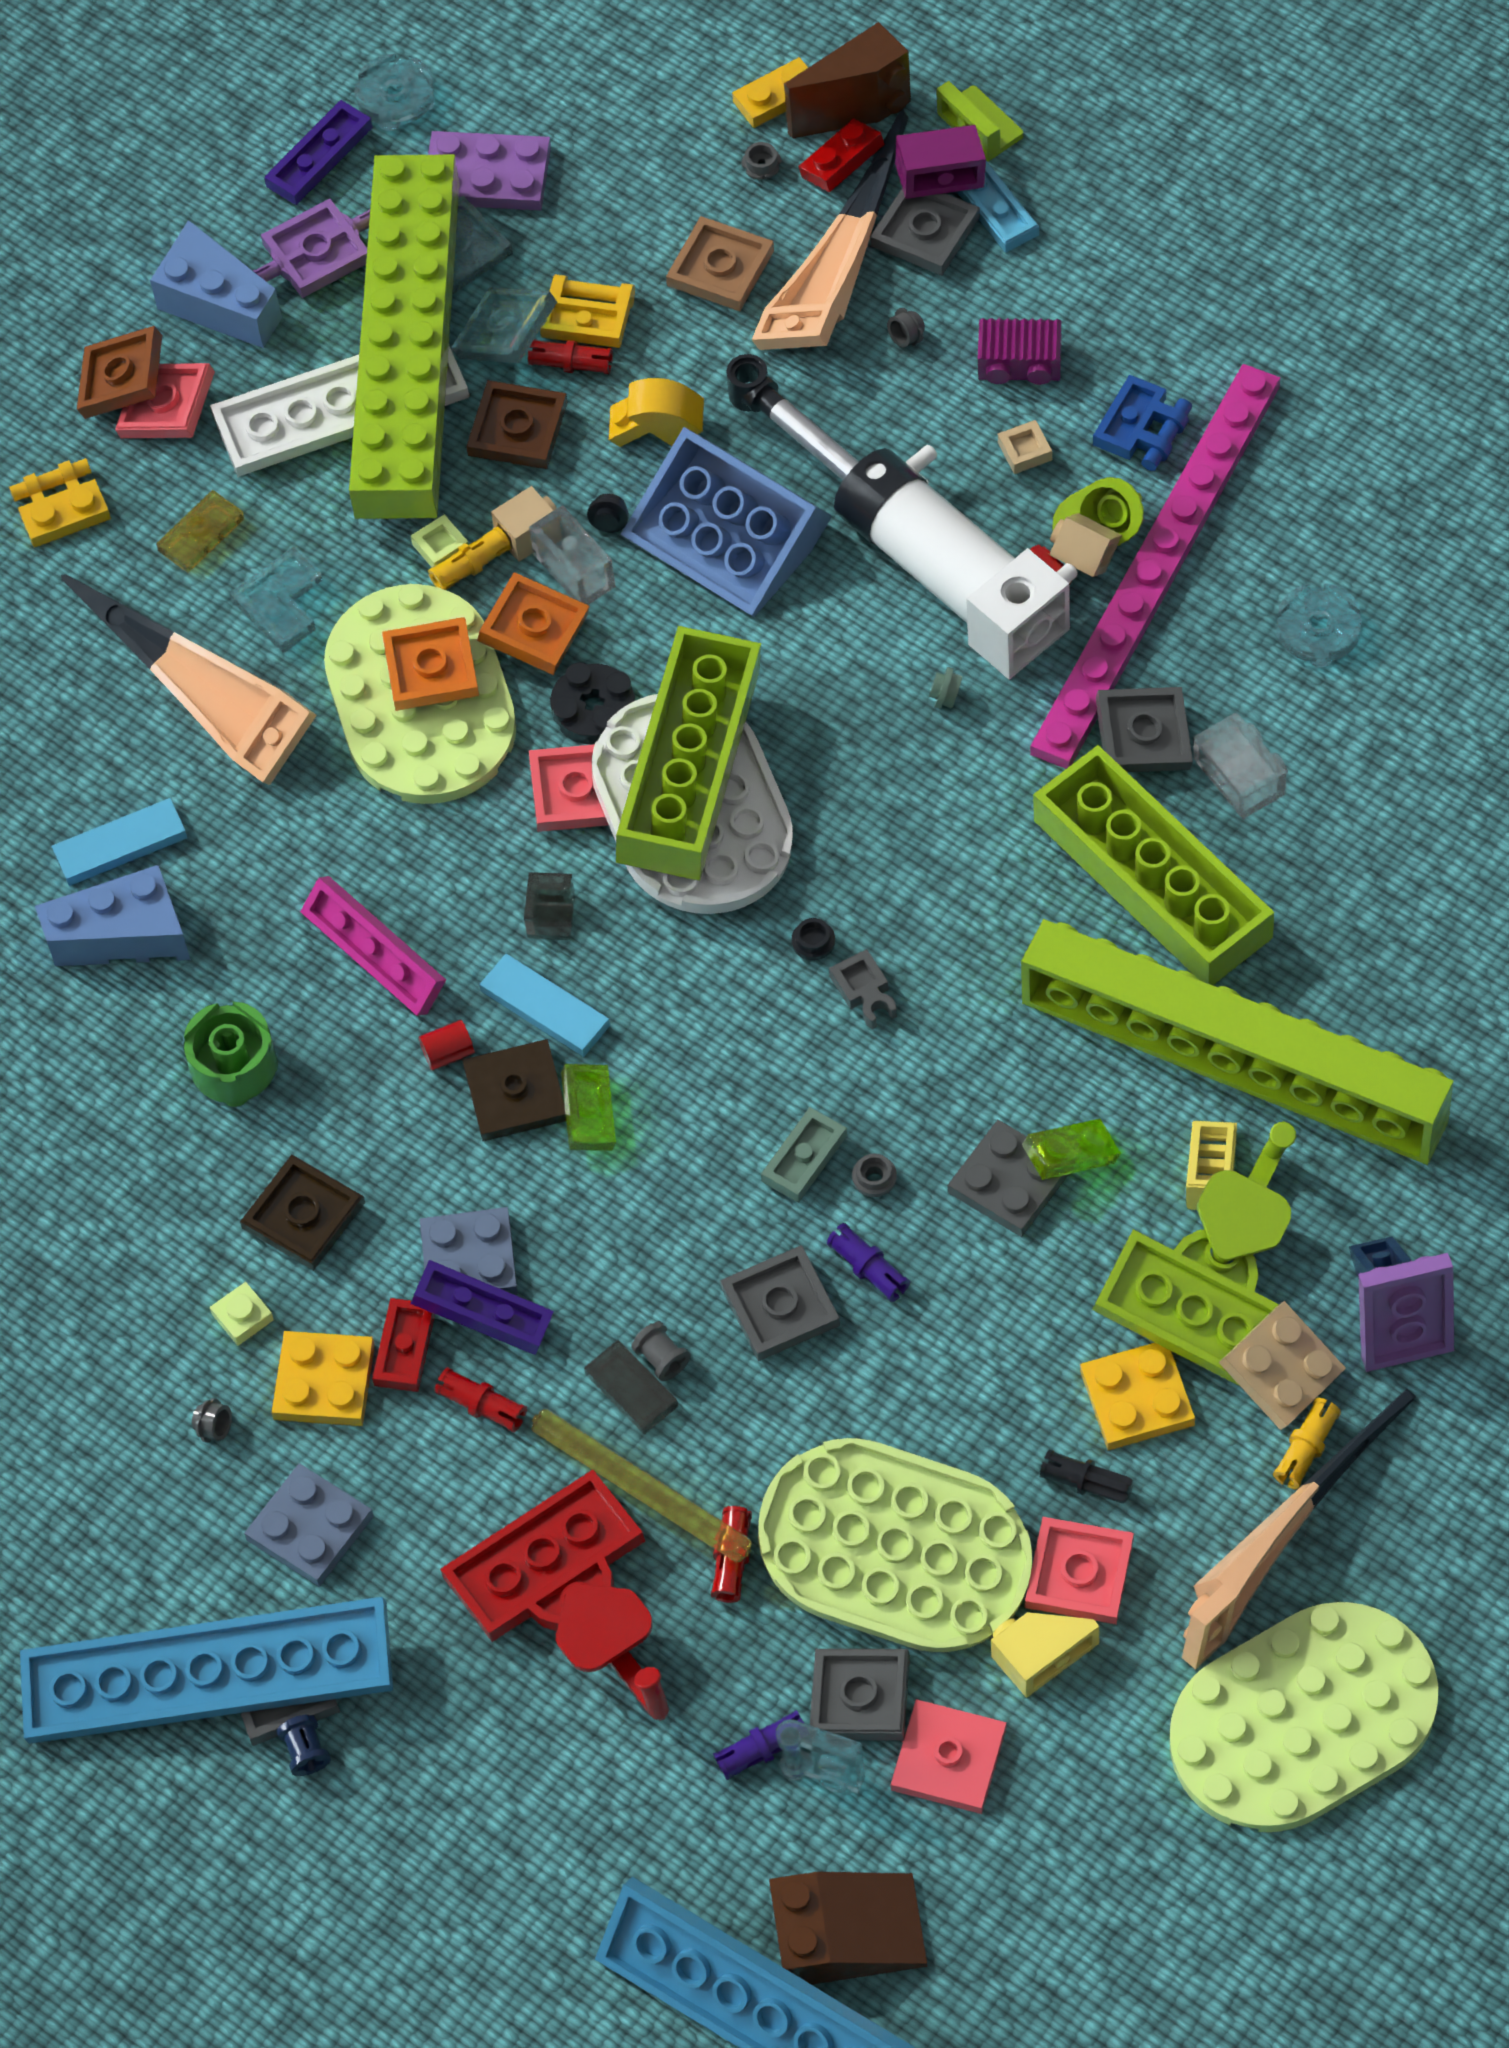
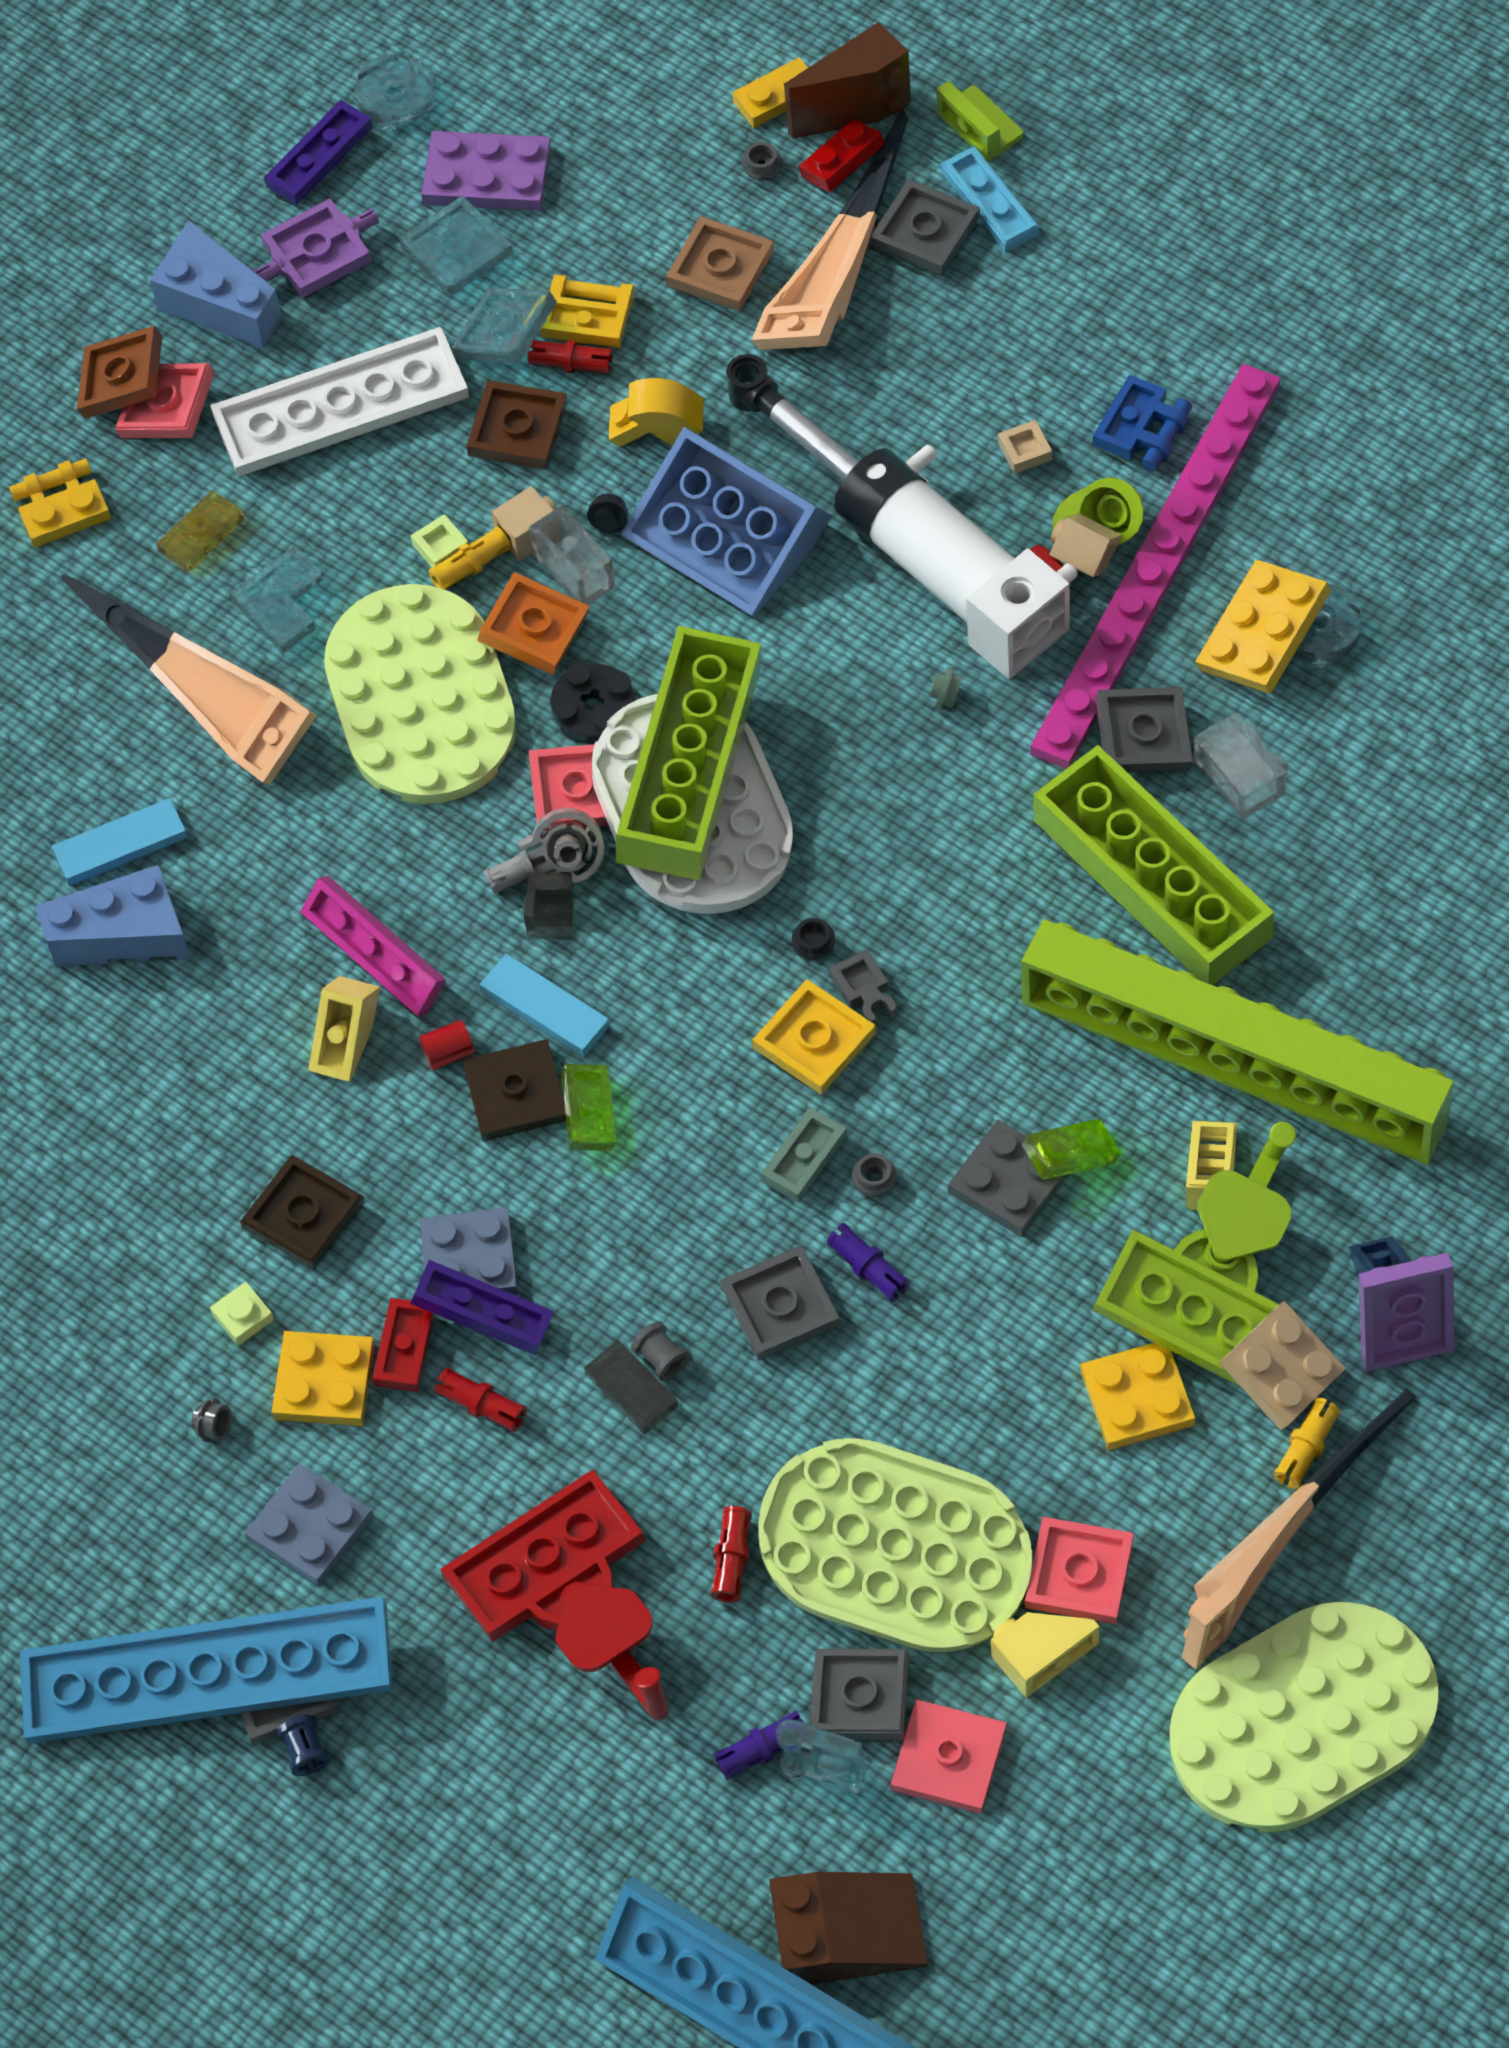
(230, 1052): bright green brick -> none
(343, 1027): none -> light yellow slope
(404, 337): lime brick -> none
(430, 663): orange plate -> none
(554, 851): none -> light grey pin
(641, 1485): clear yellow axle -> none
(814, 1036): none -> yellow plate
(906, 327): dark grey plate -> none
(940, 161): magenta brick -> none
(1019, 350): magenta brick -> none
(1086, 1477): black axle -> none
(1263, 626): none -> yellow plate

